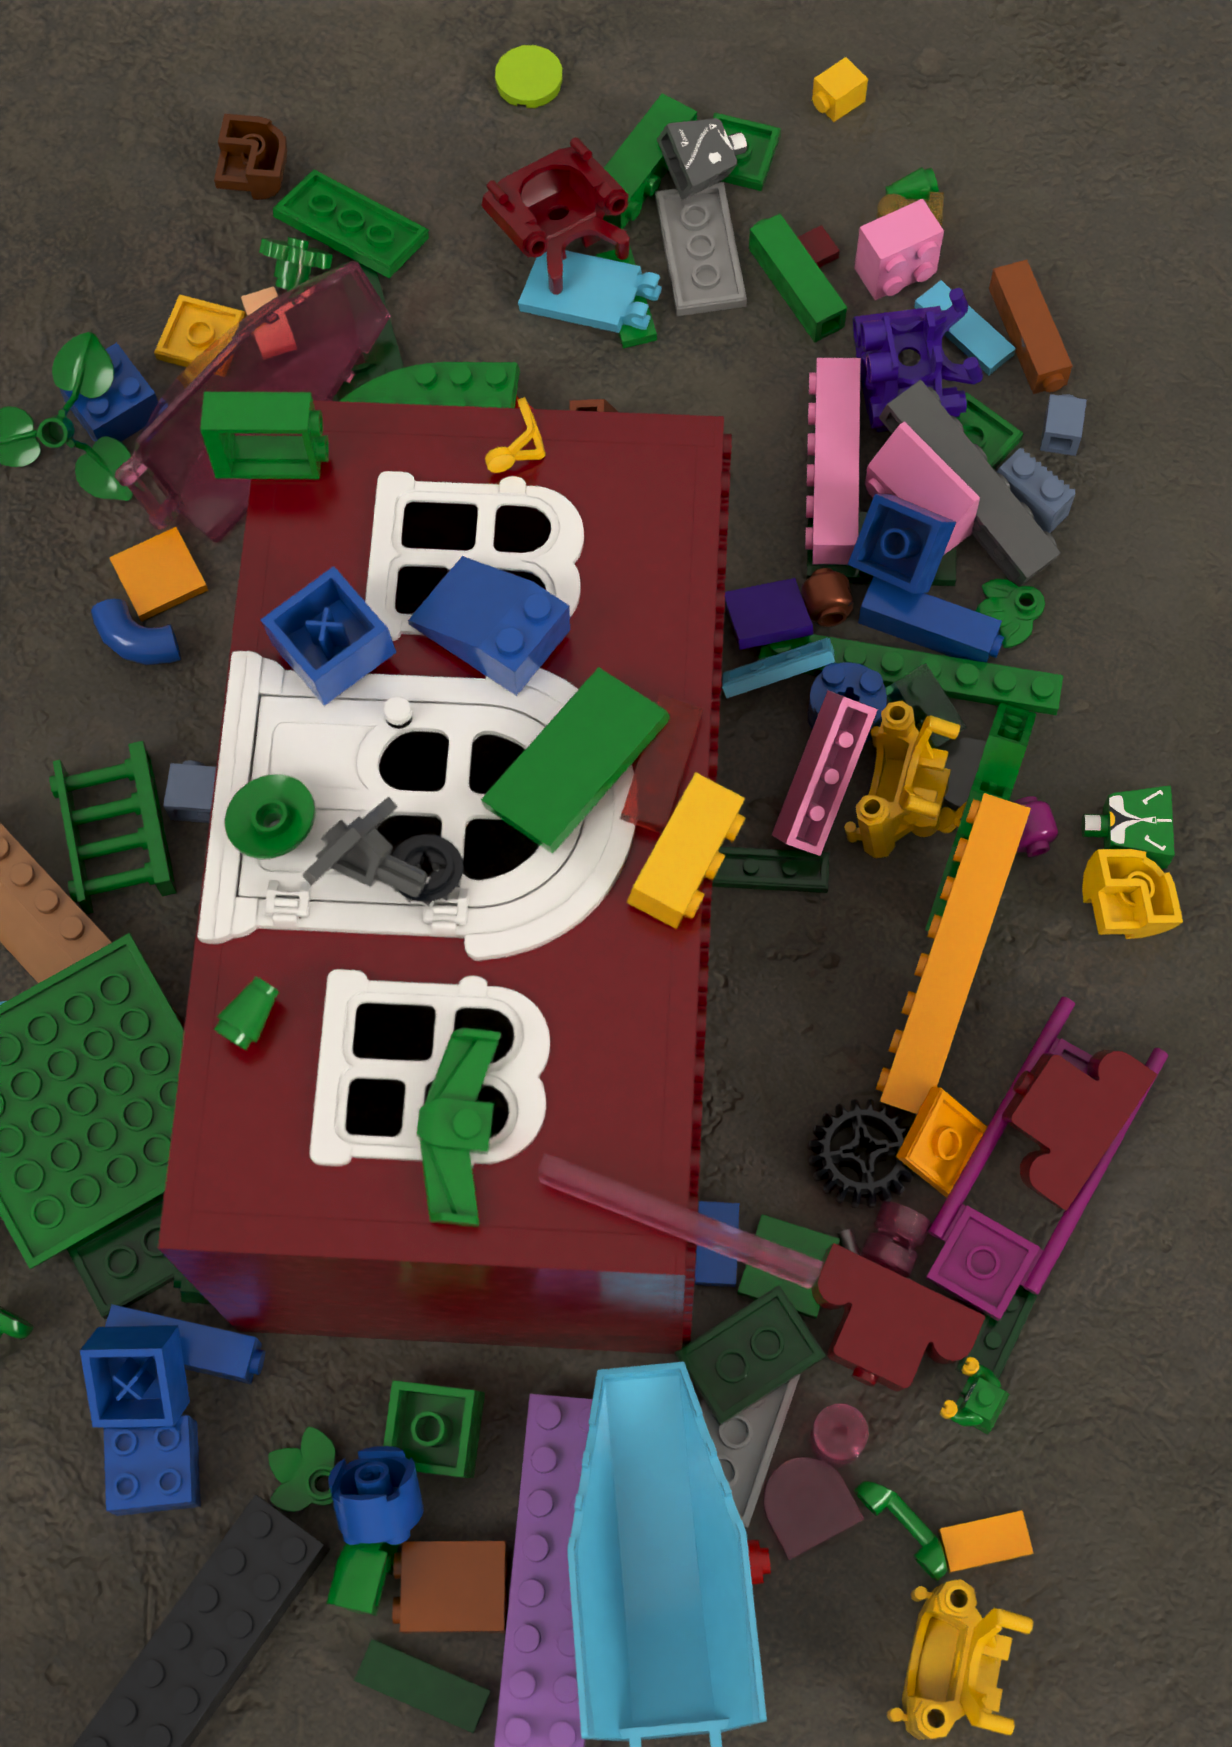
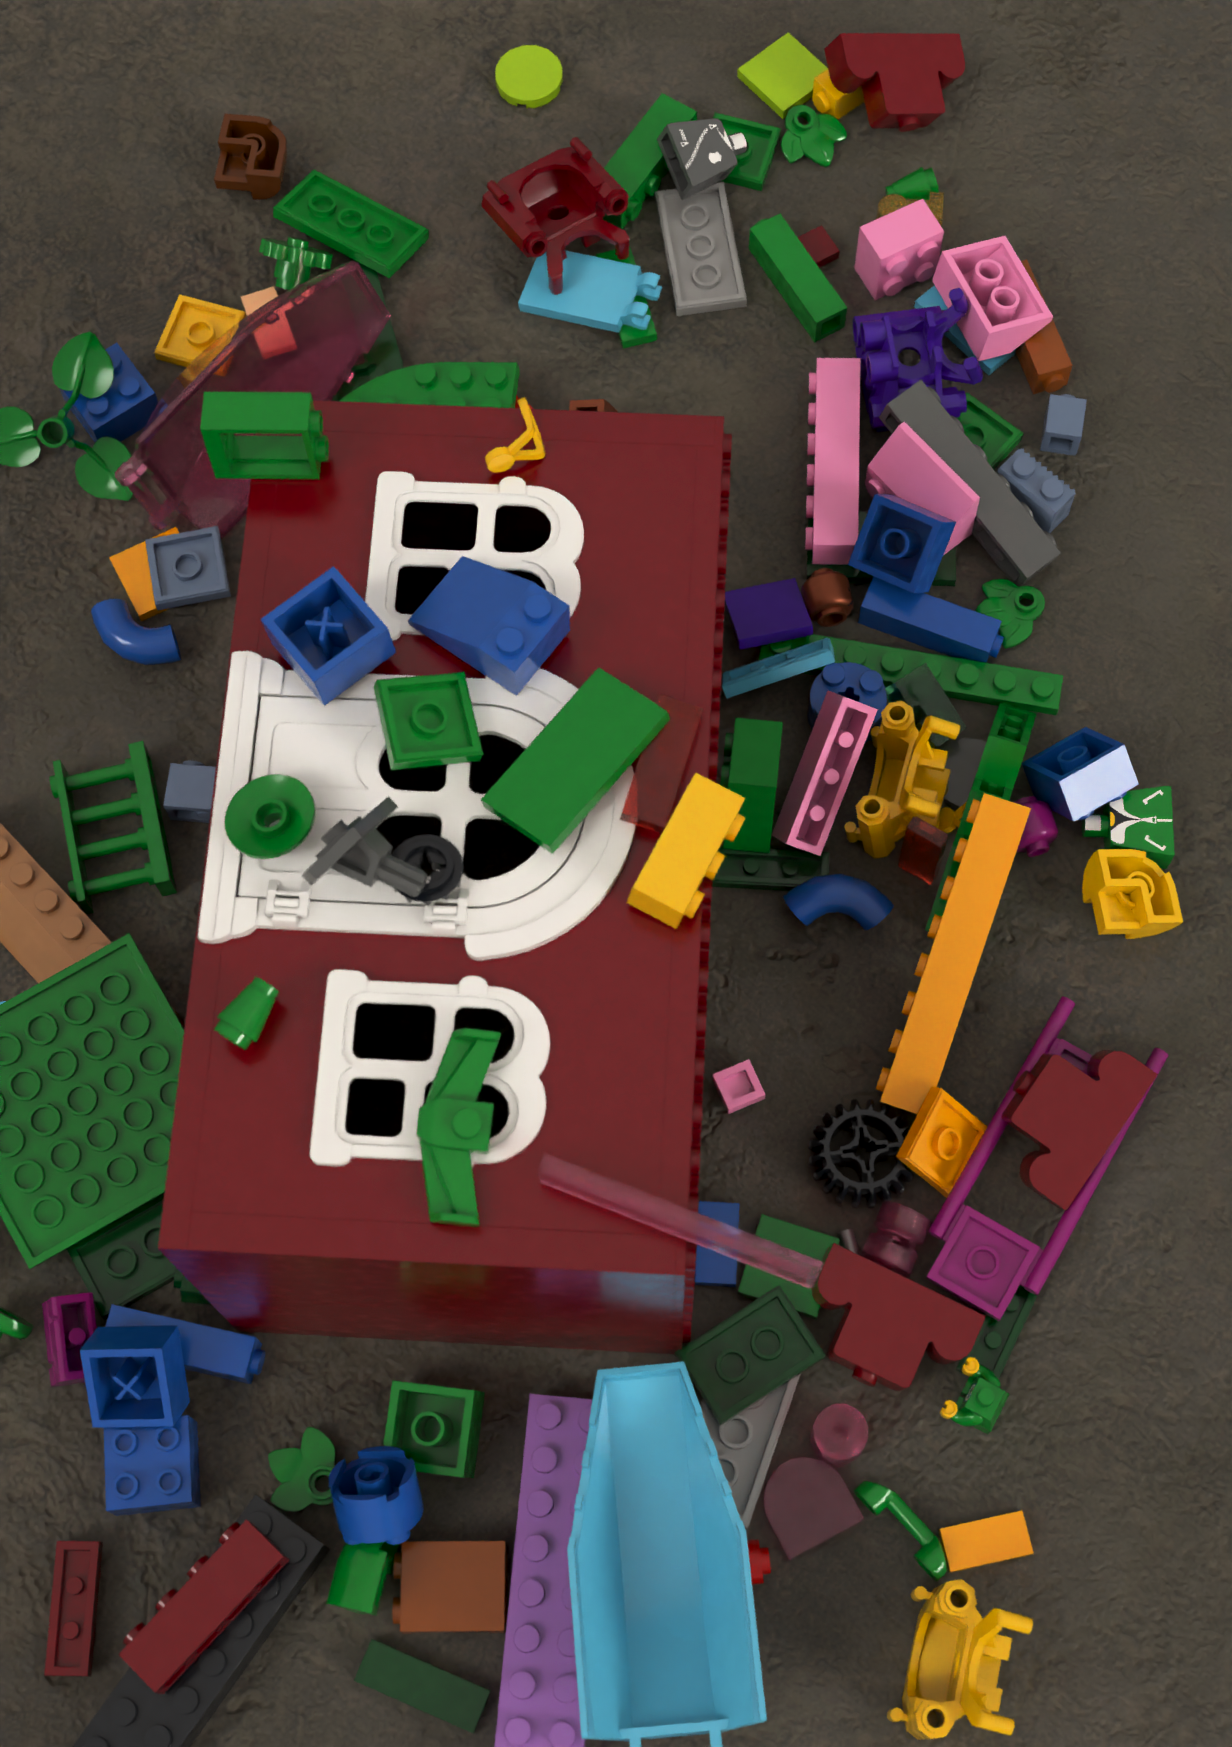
(67, 1325): none -> magenta brick
(73, 1608): none -> dark red plate
(187, 568): none -> sand blue tile
(203, 1606): none -> dark red brick
(427, 720): none -> green tile
(738, 1086): none -> bright pink plate
(752, 772): none -> green brick
(782, 74): none -> lime tile
(812, 140): none -> green plate
(841, 895): none -> blue cylinder
(897, 74): none -> dark red brick
(922, 850): none -> clear red tile
(999, 294): none -> bright pink slope
(1080, 774): none -> blue brick

